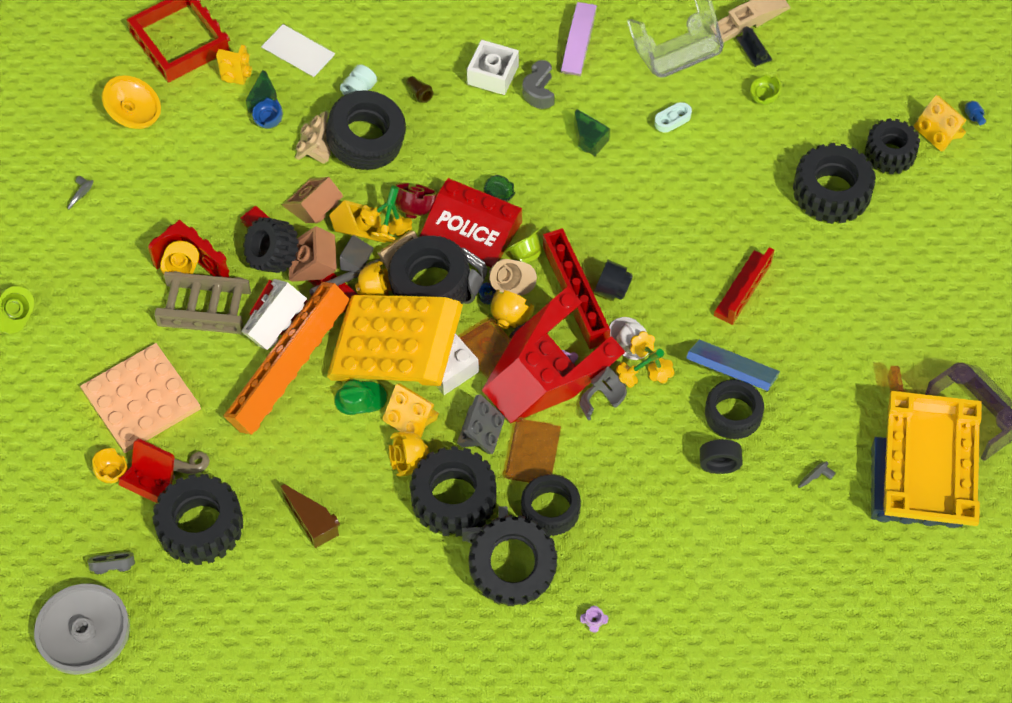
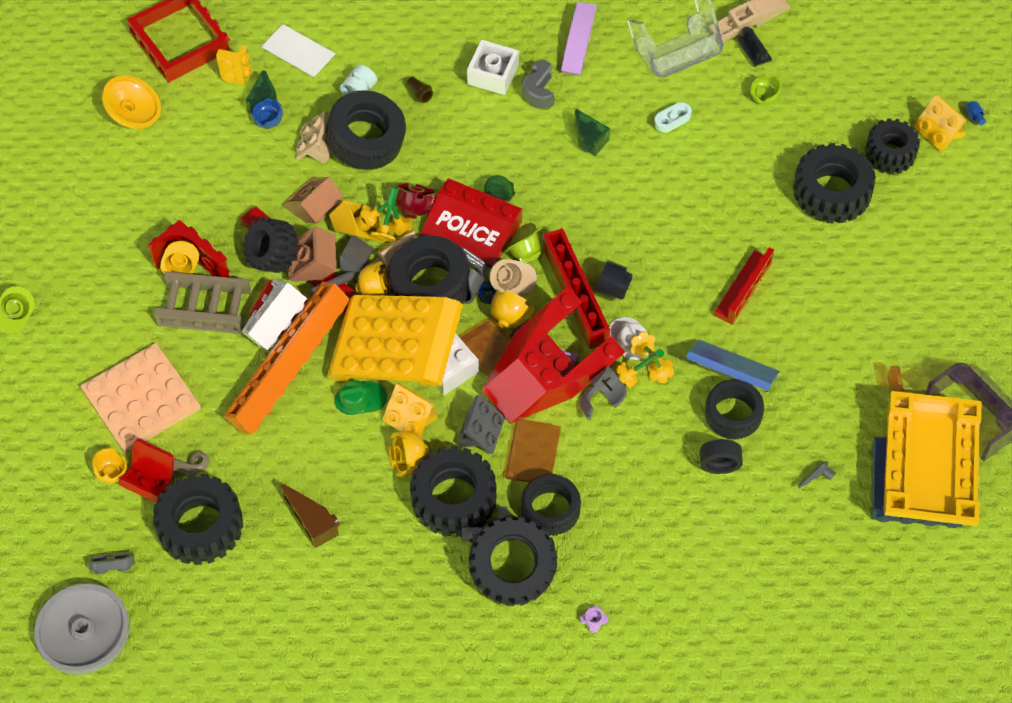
(85, 186): dark grey bar -> none

